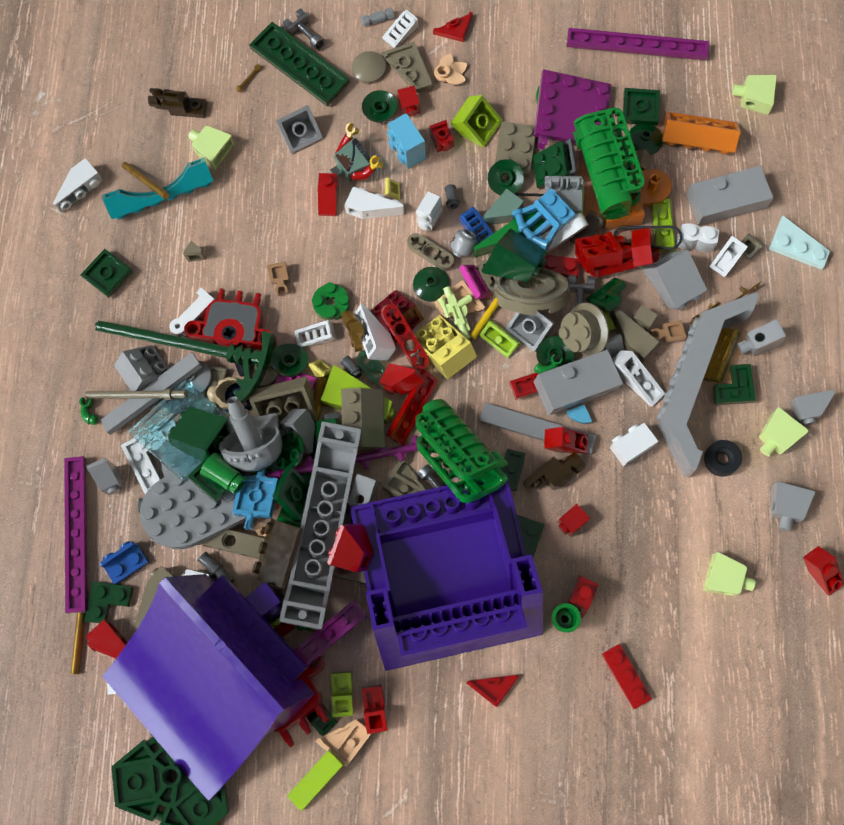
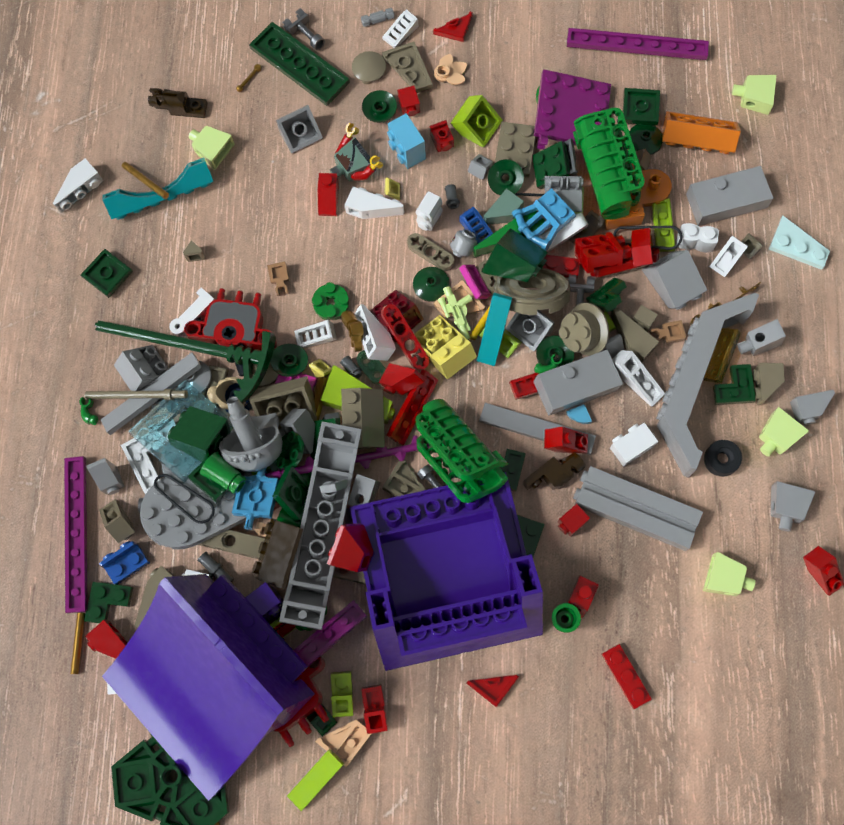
(116, 521): none -> dark tan slope
(190, 490): none -> black piece
(334, 486): none -> light grey tile
(480, 166): none -> light grey slope
(494, 329): none -> teal tile
(638, 508): none -> light grey brick
(768, 379): none -> dark tan slope

